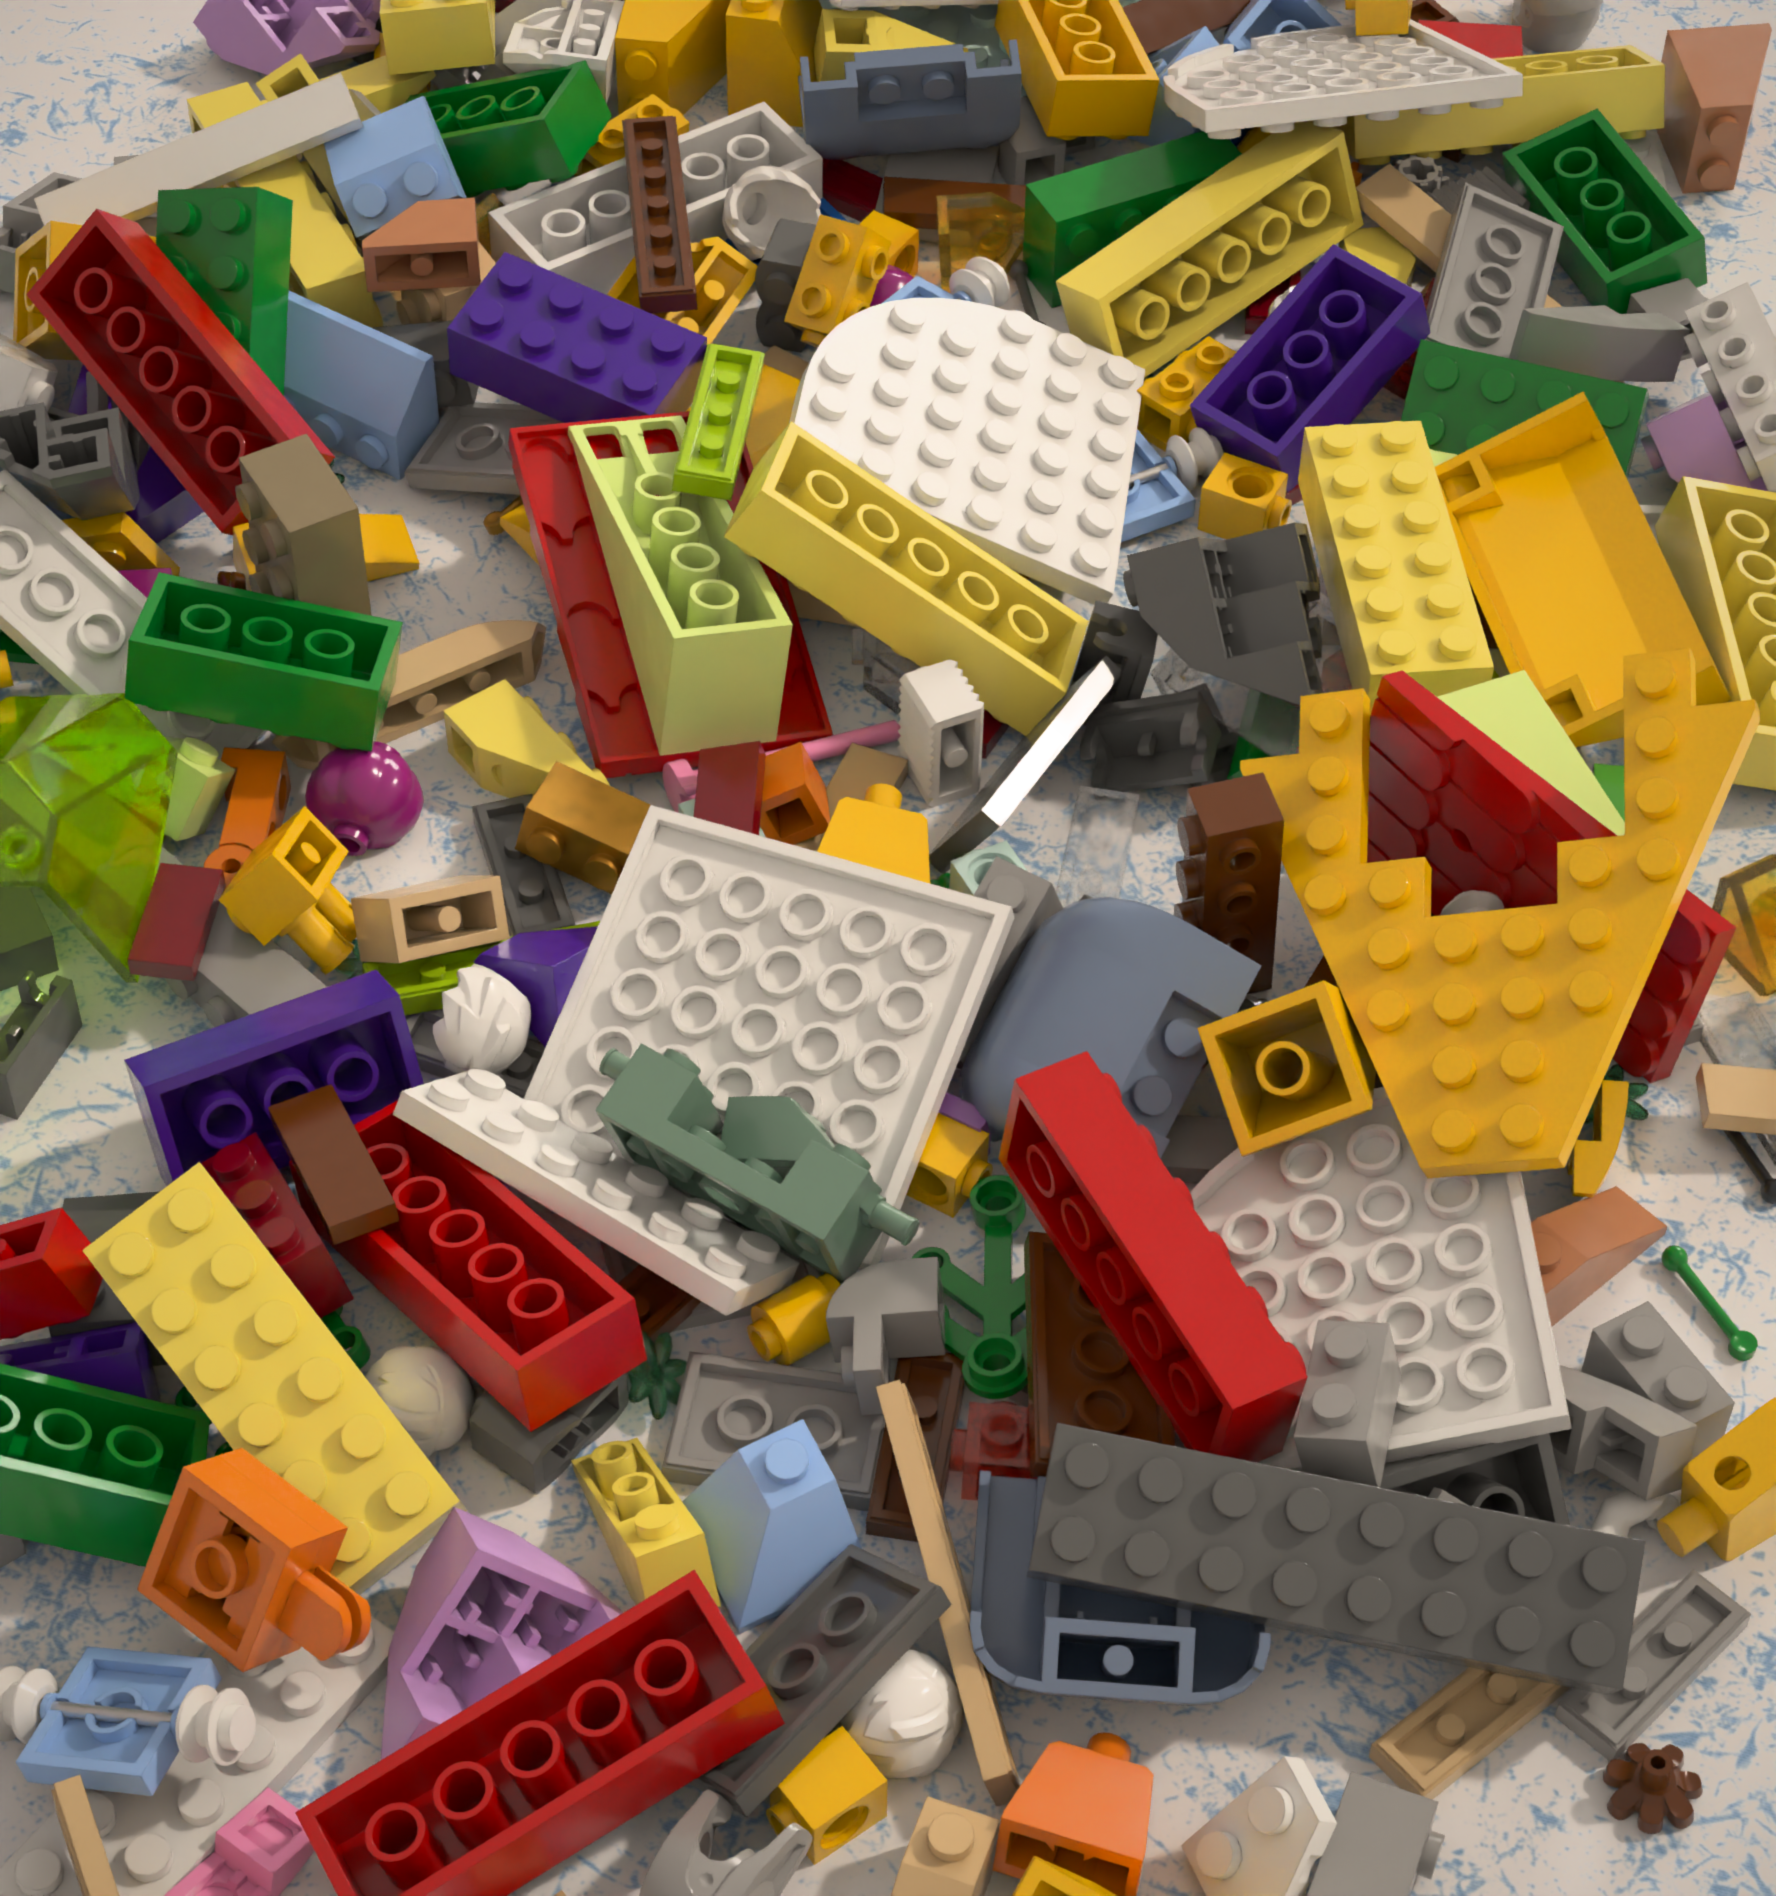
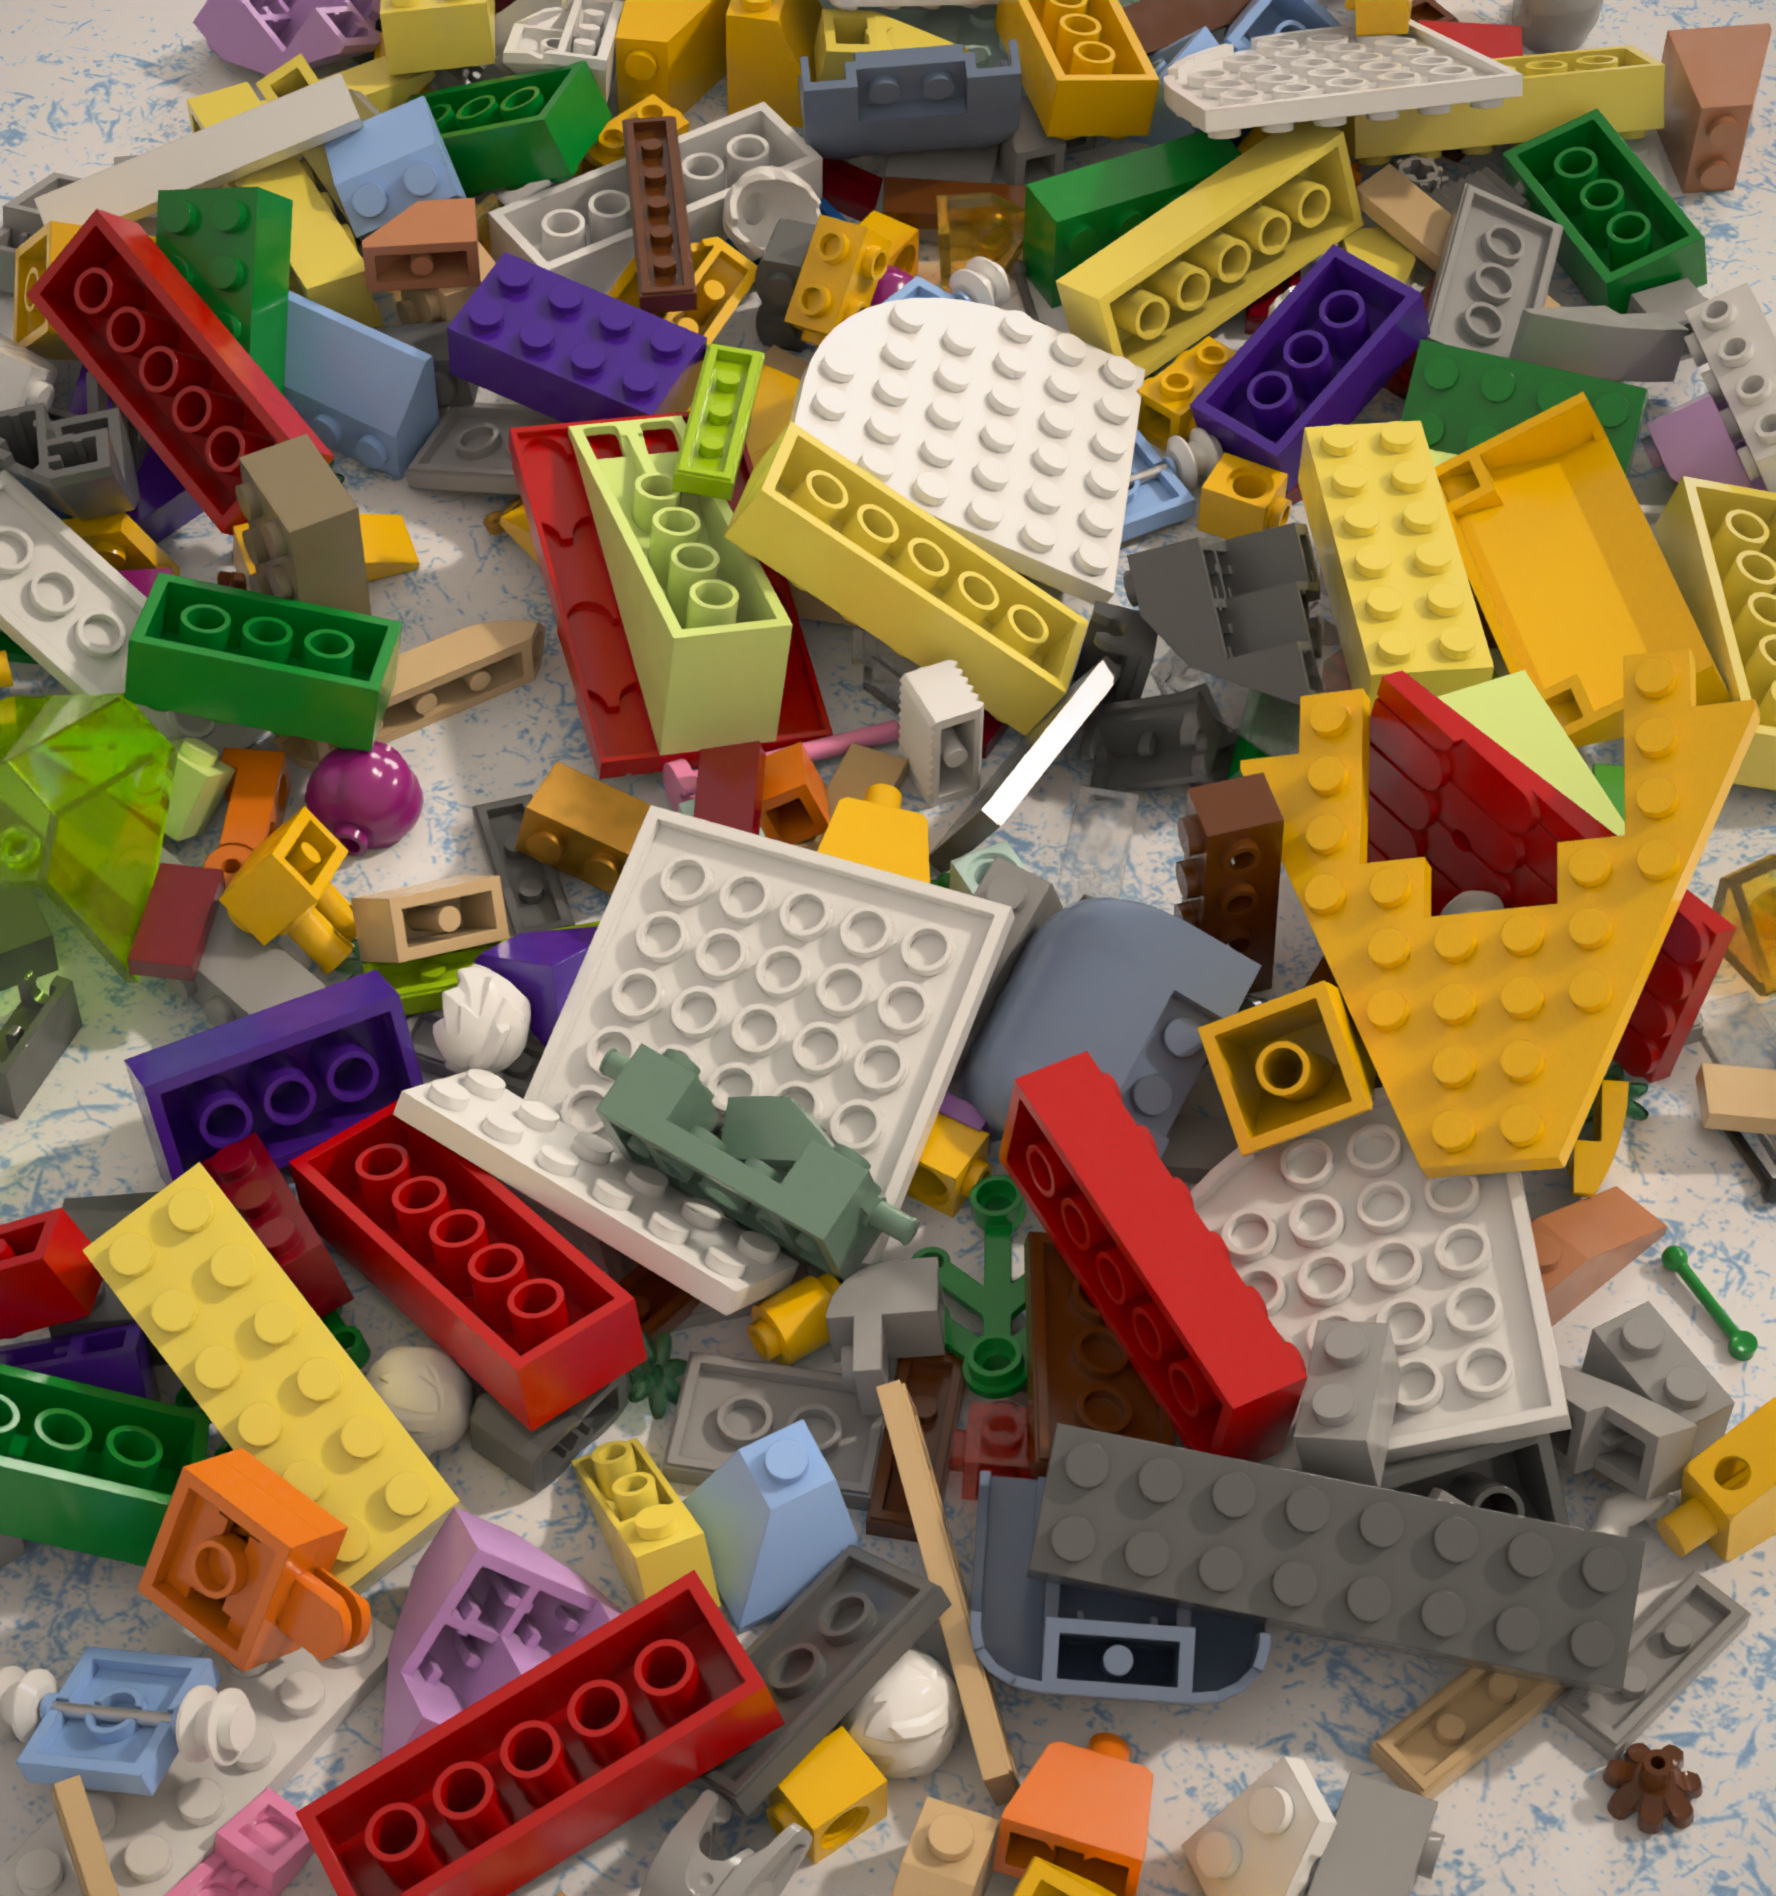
(333, 1164): reddish brown tile -> none
(507, 742): light yellow slope -> none

